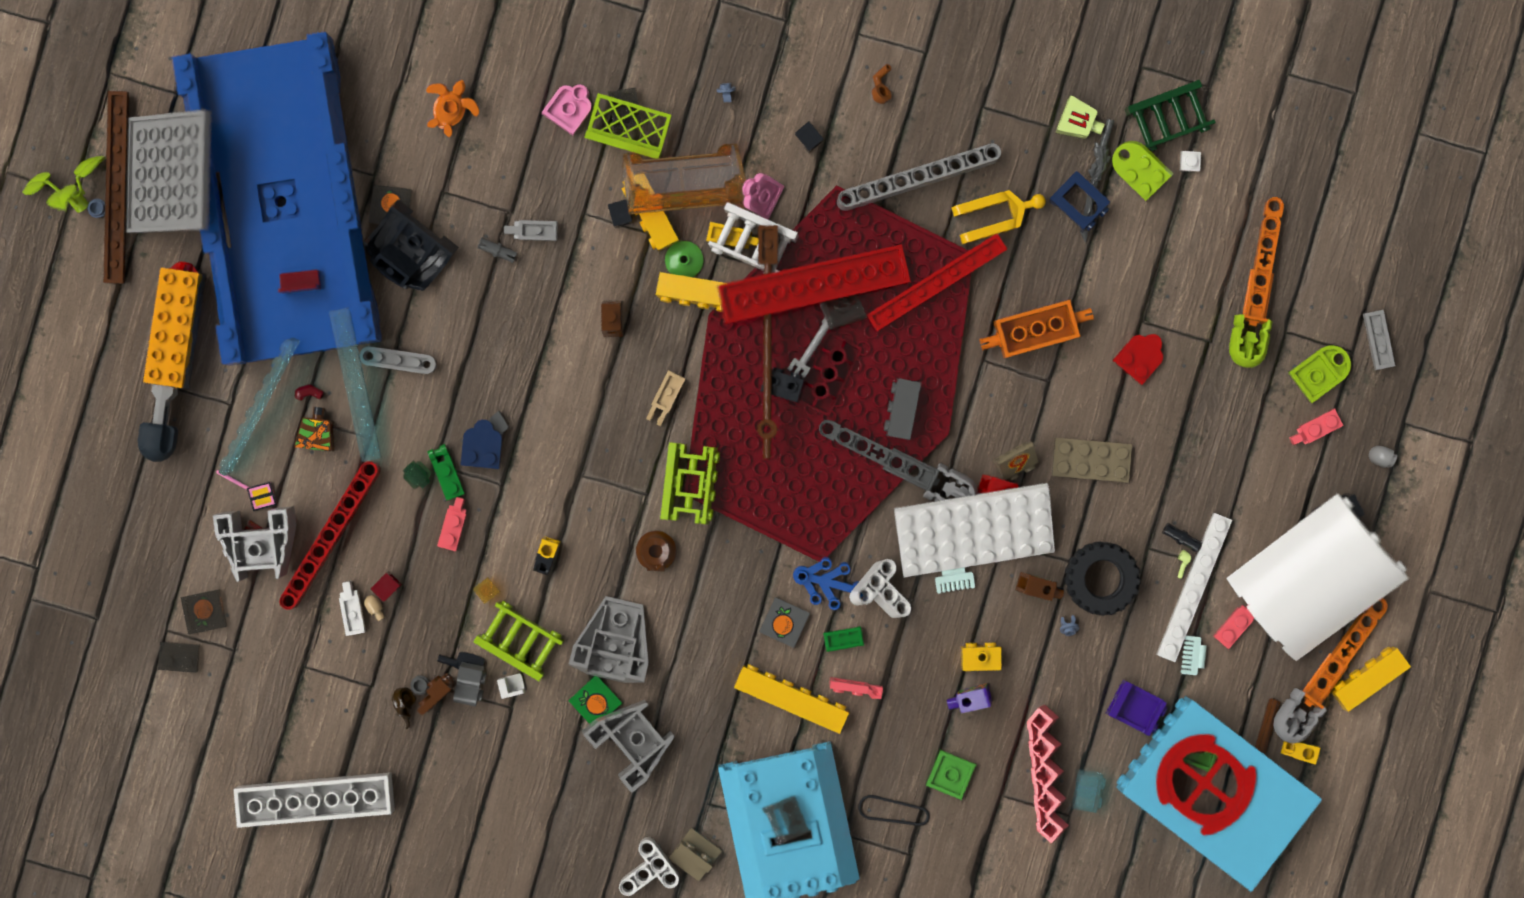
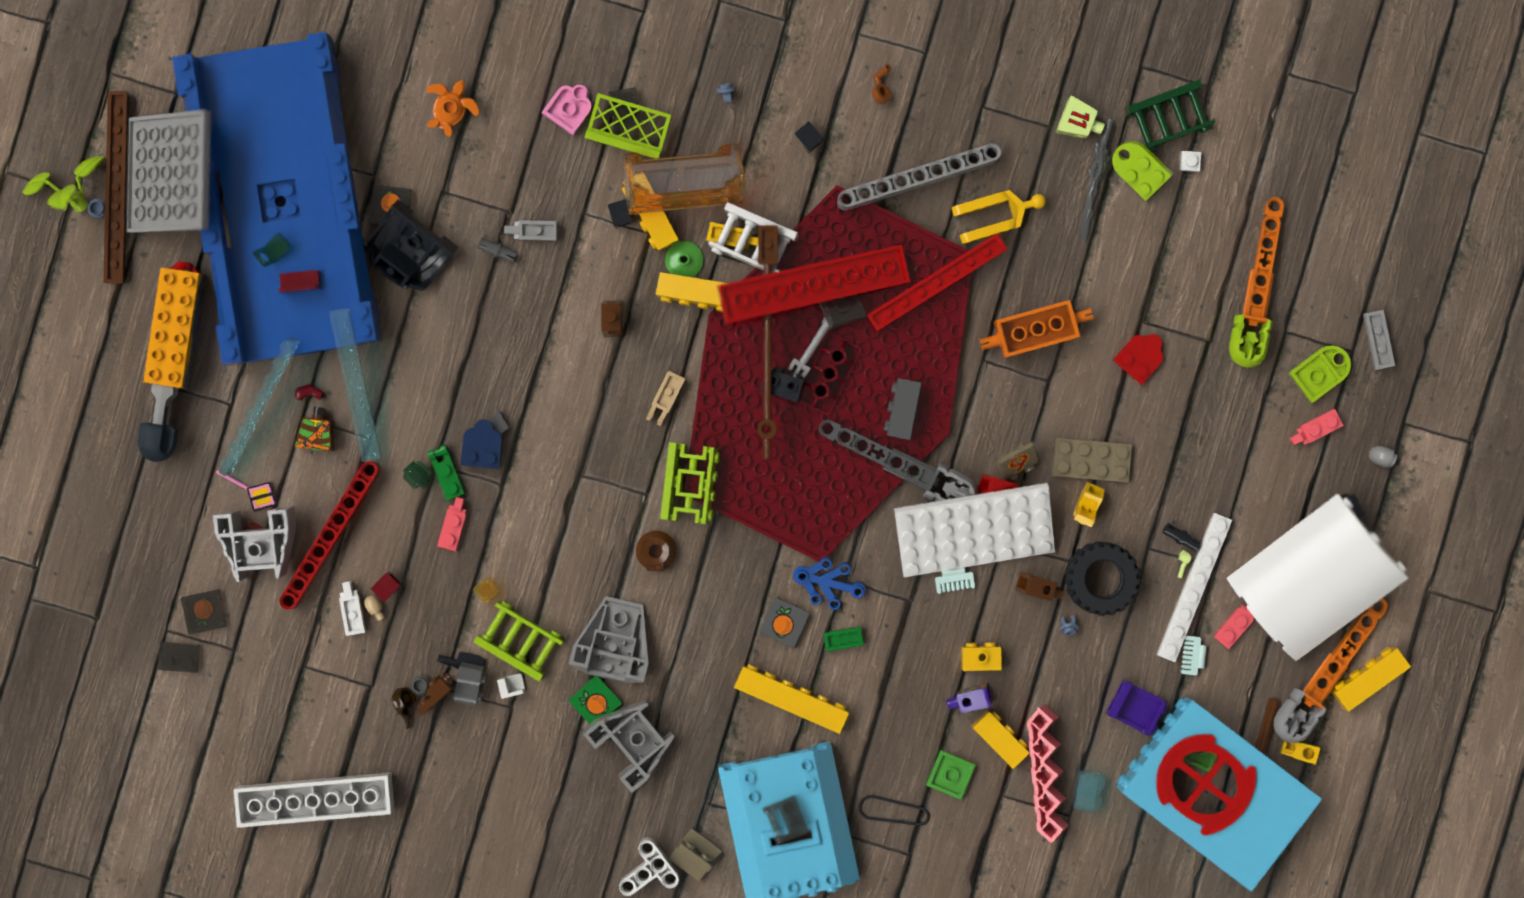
(273, 250): none -> bracket
(398, 360): light grey plate -> none
(546, 555): leg -> none
(761, 194): bright pink plate -> none
(856, 687): coral hinge -> none
(877, 591): white beam -> none
(1001, 738): none -> yellow brick
(1083, 222): dark blue panel -> none
(1088, 504): none -> yellow brick

